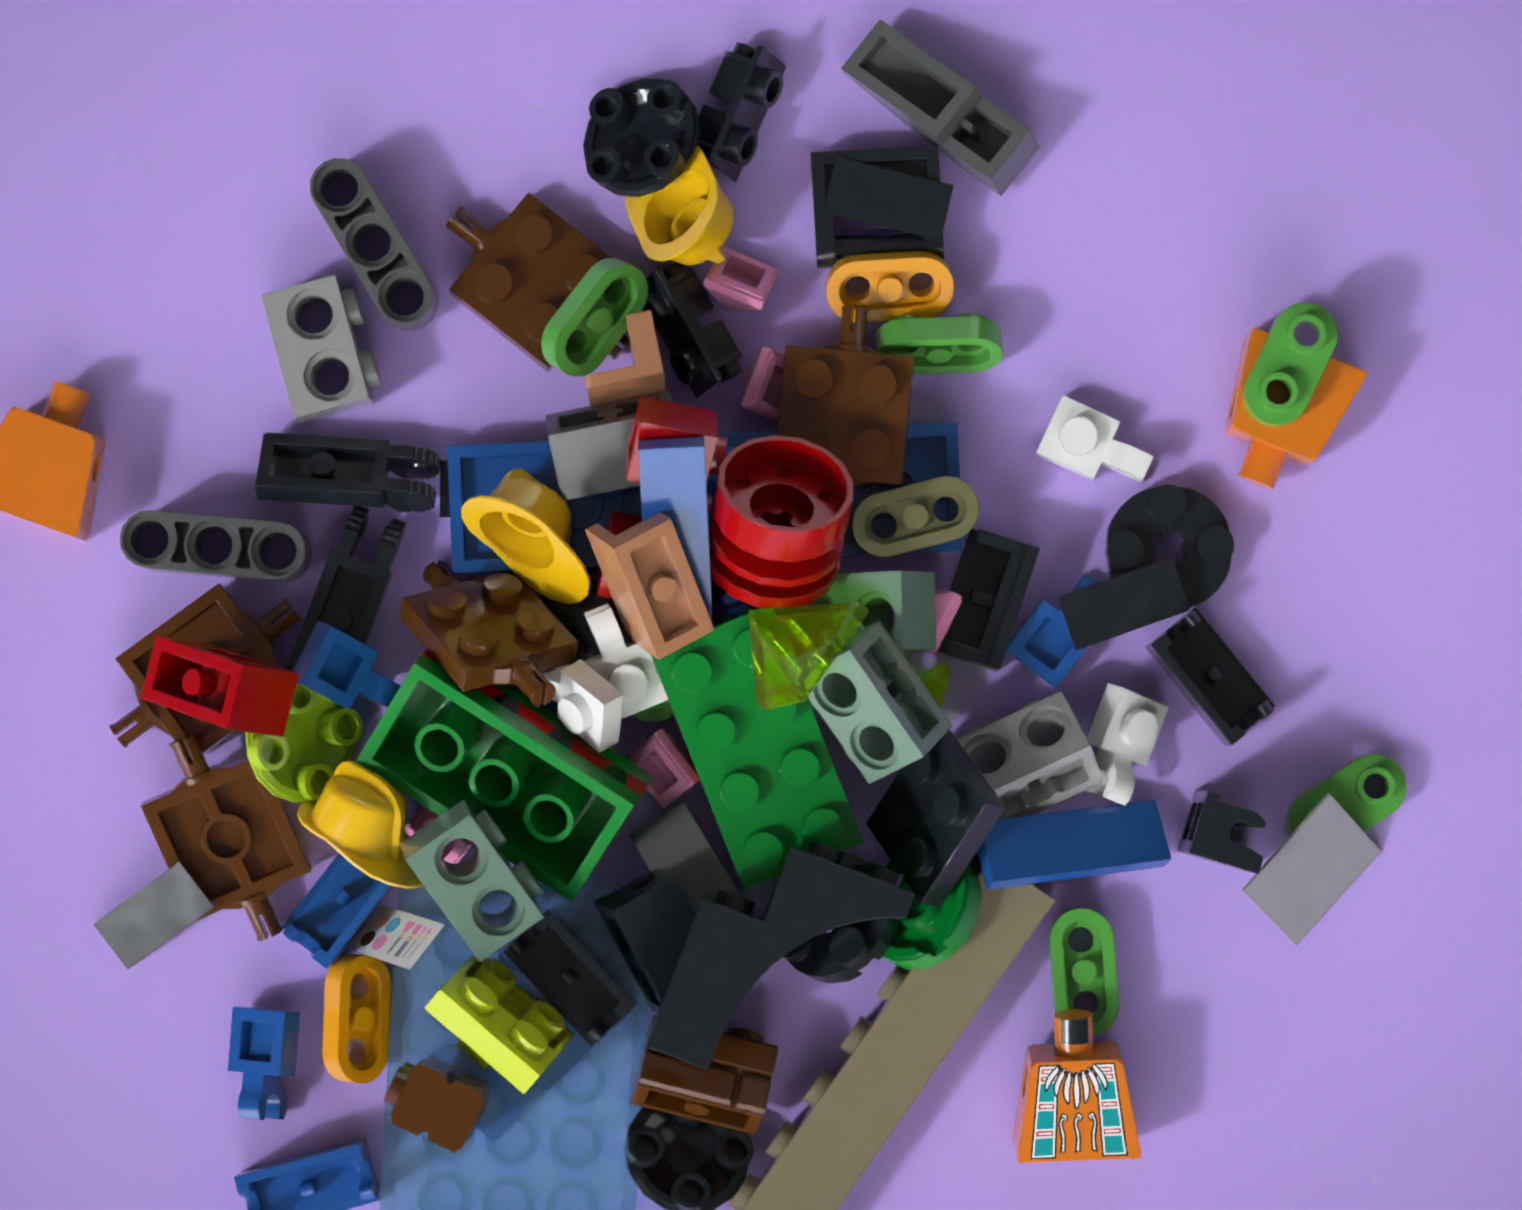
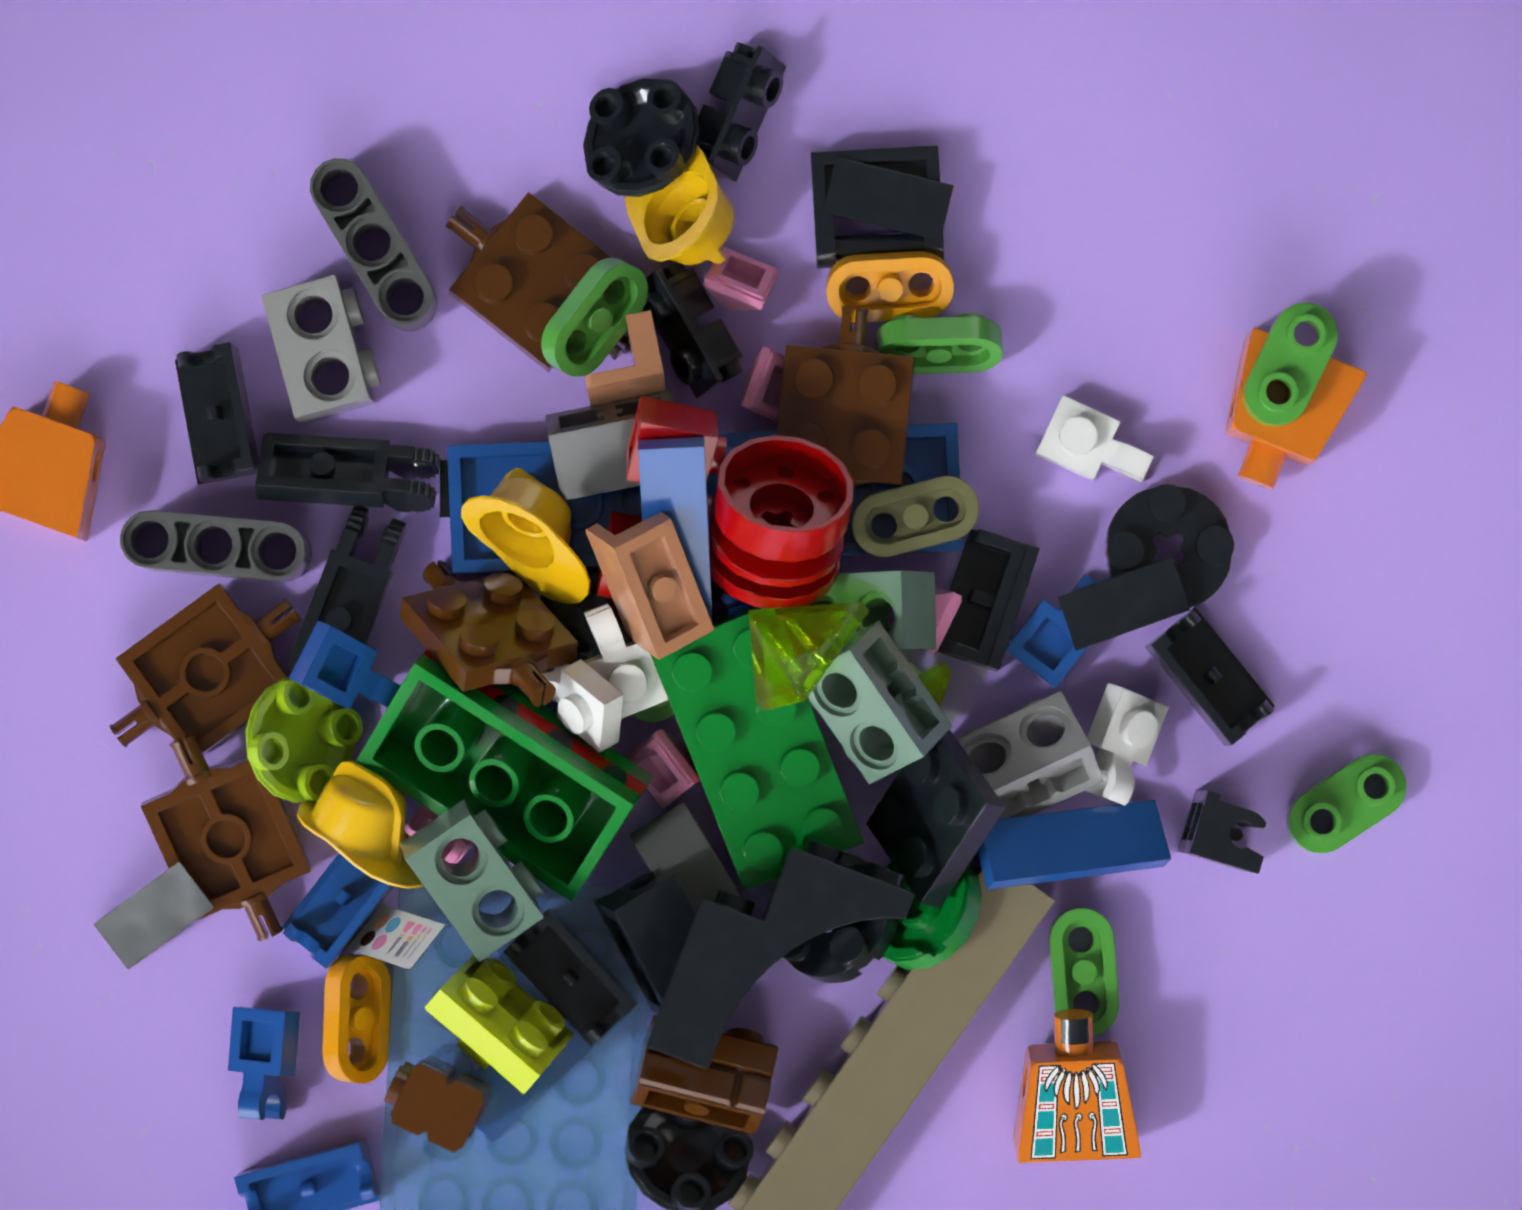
(217, 413): none -> black hinge
(219, 686): red brick -> none
(941, 107): dark grey slope -> none
(1311, 869): light grey piece -> none

